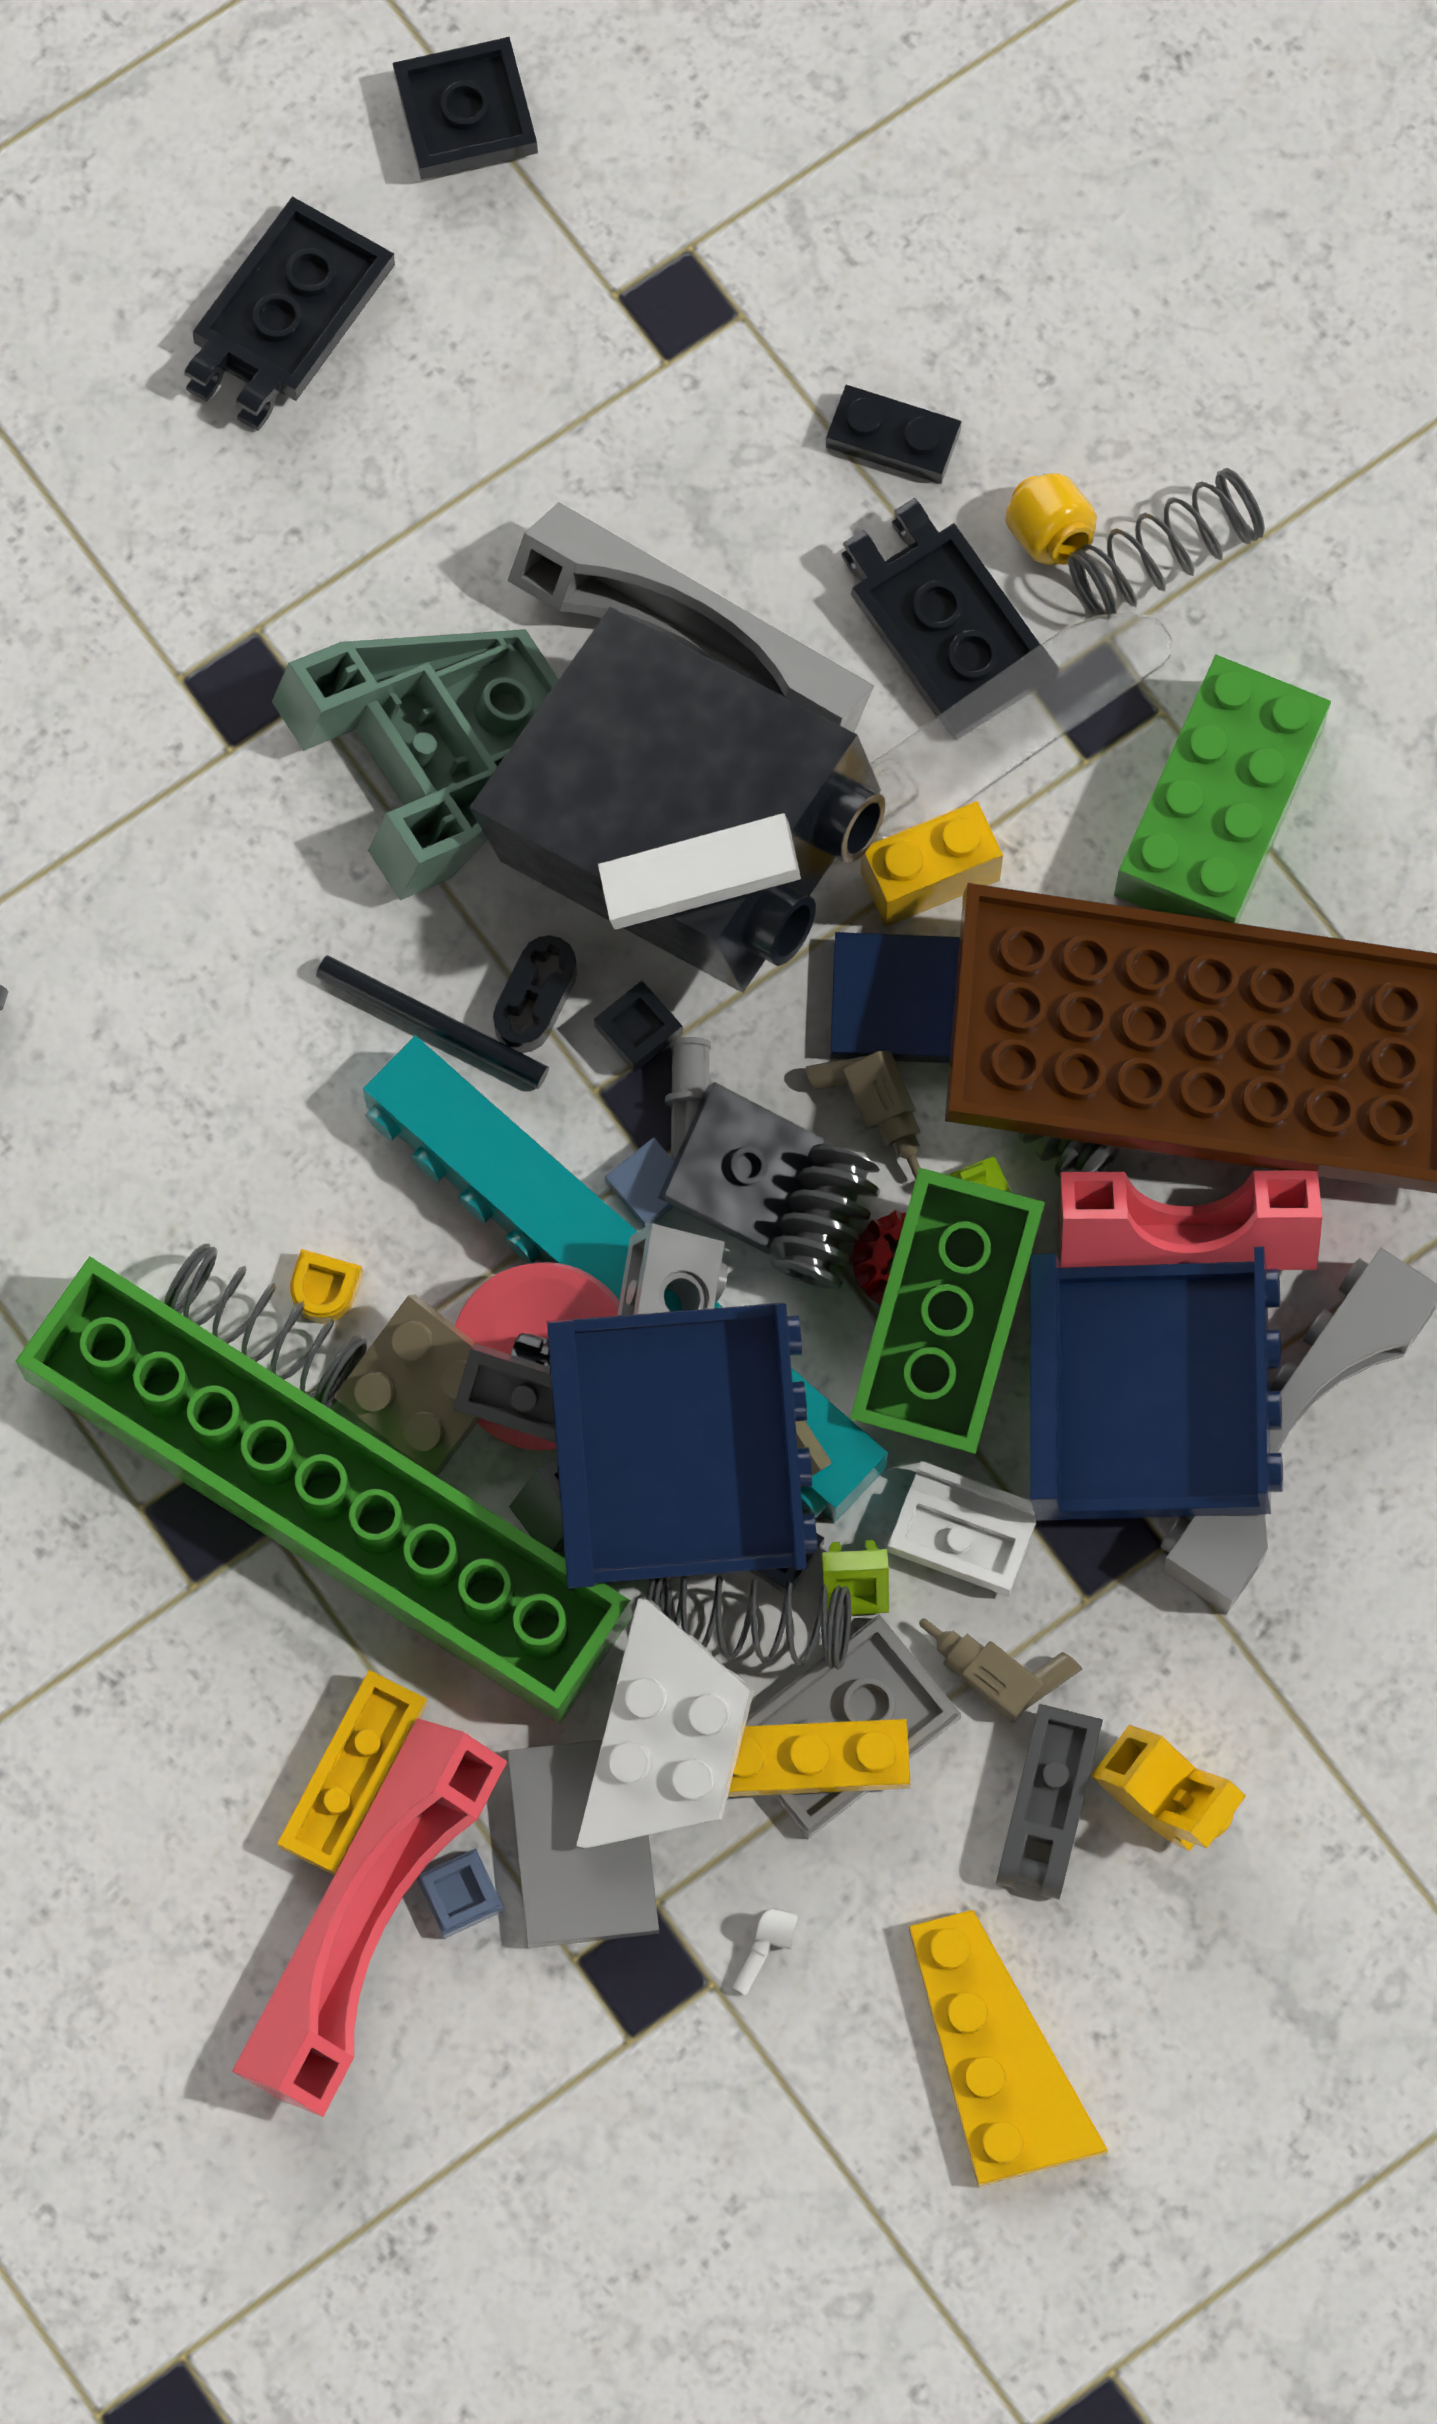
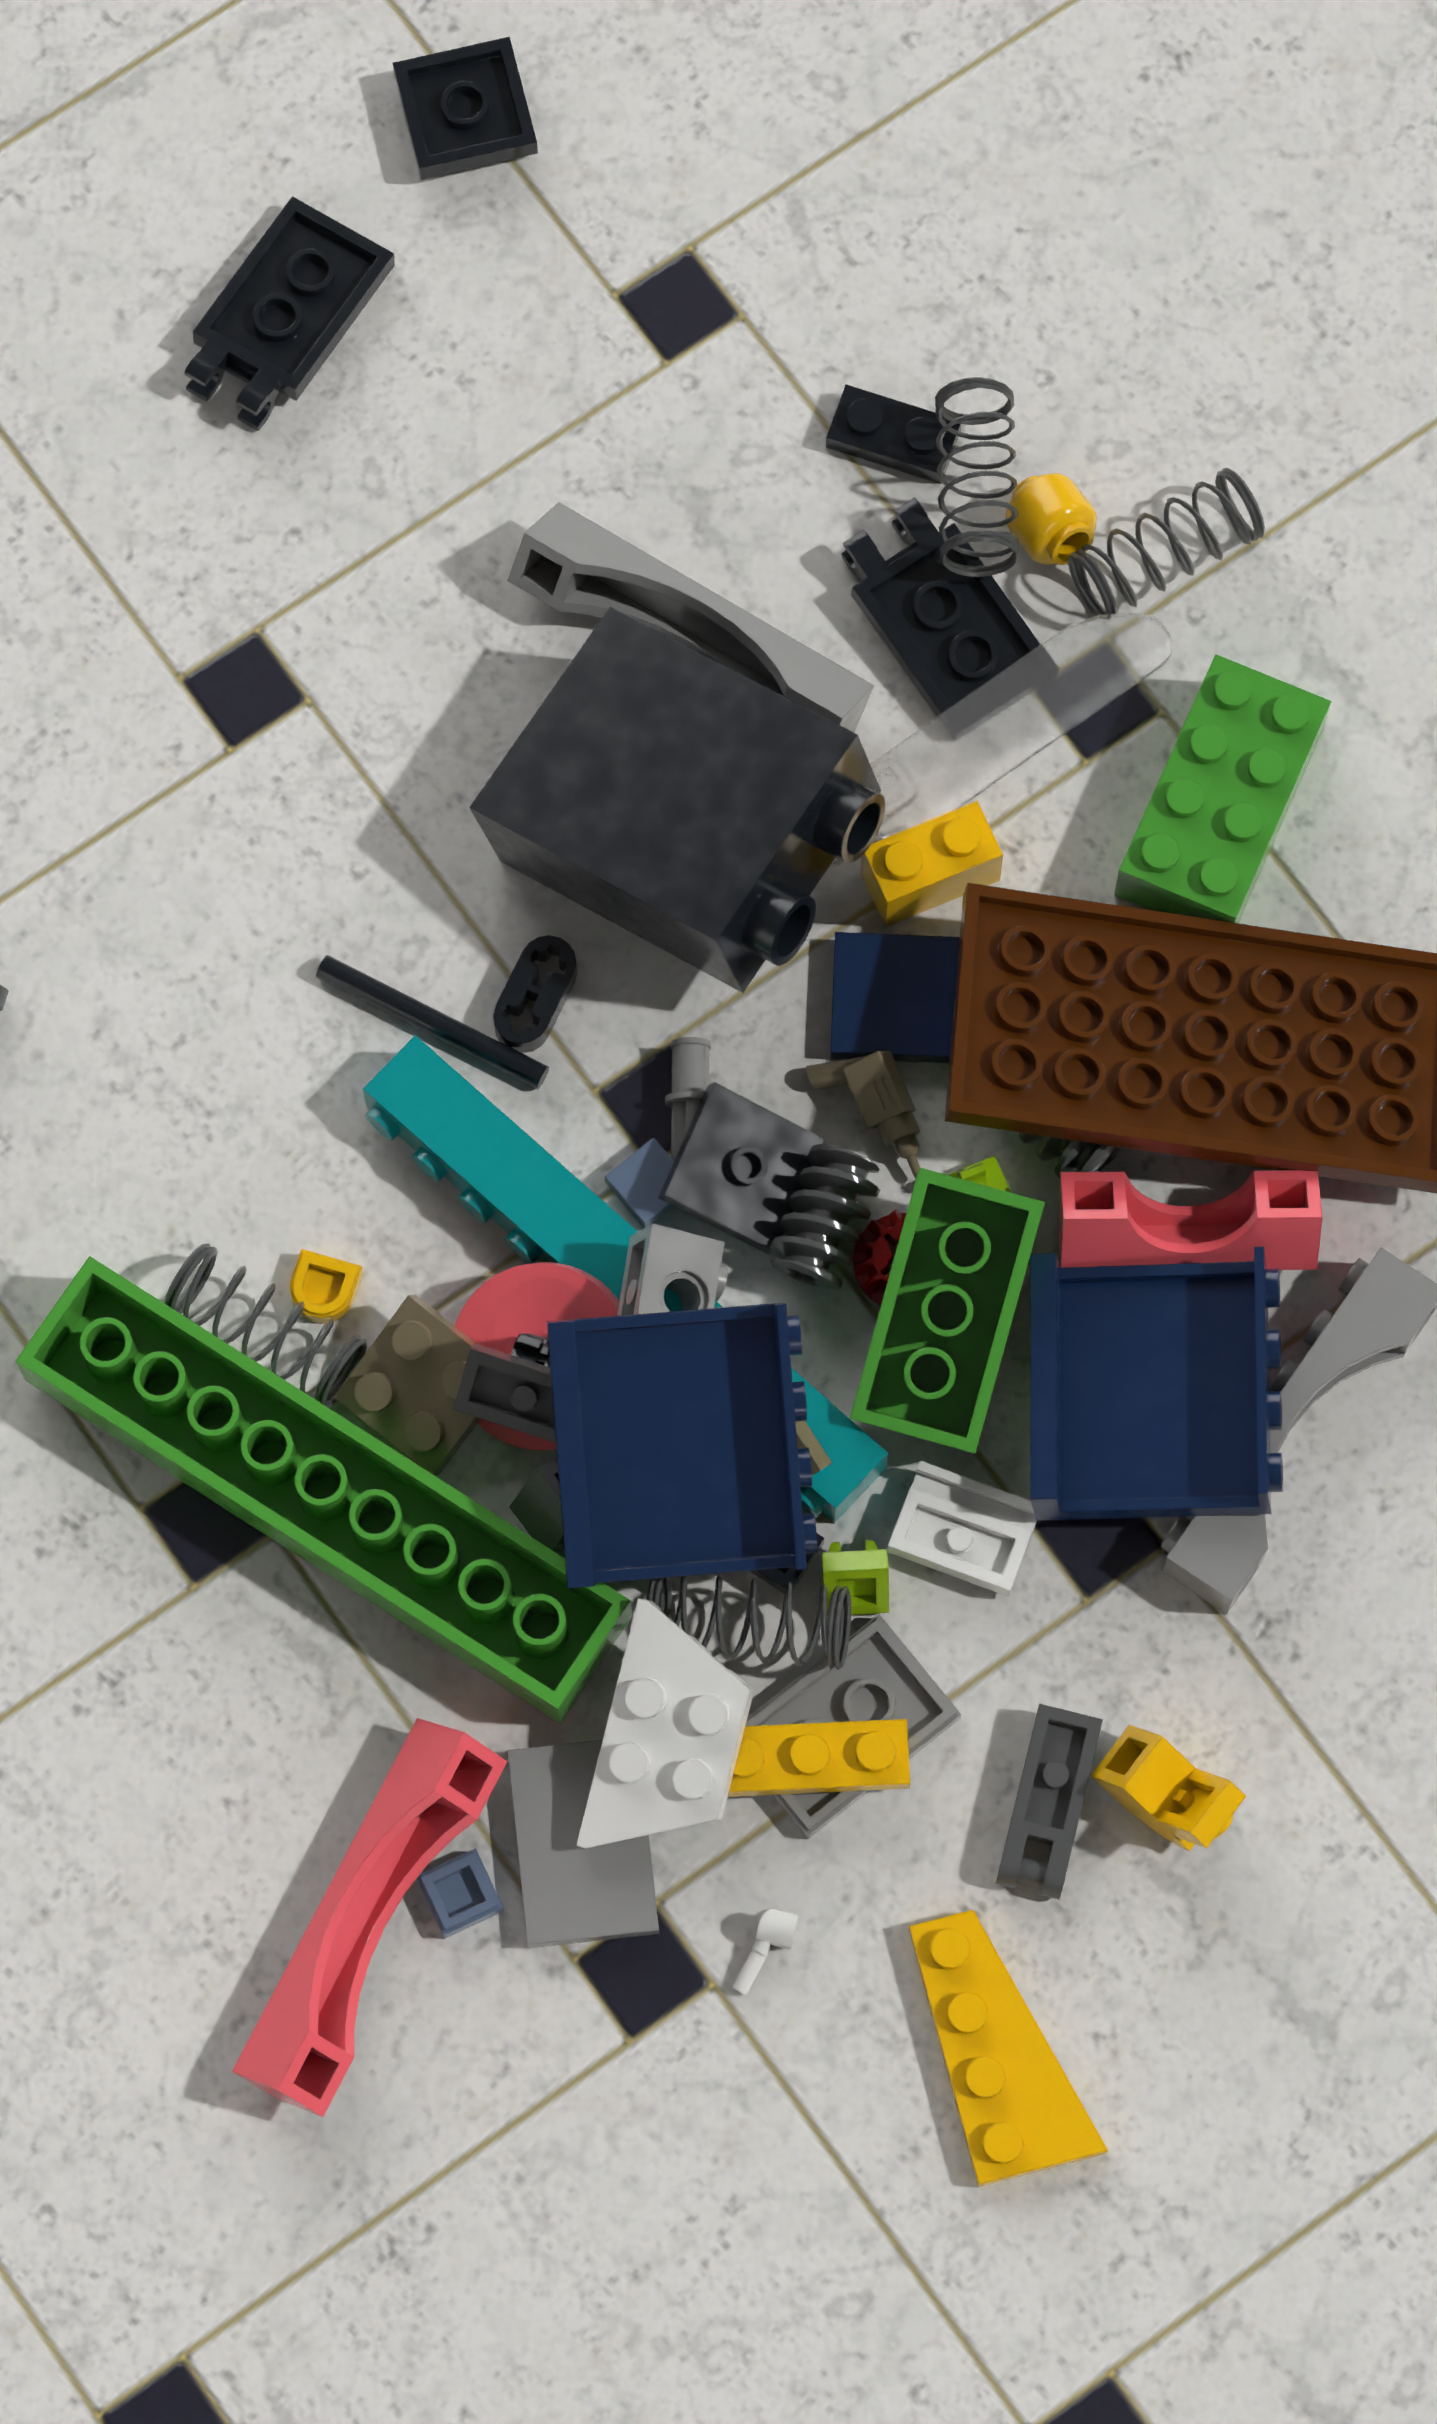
(351, 1772): yellow plate -> none
(436, 724): sand green wedge -> none
(638, 1026): black plate -> none
(699, 871): white tile -> none
(996, 536): none -> dark grey piece
(997, 1675): dark tan piece -> none

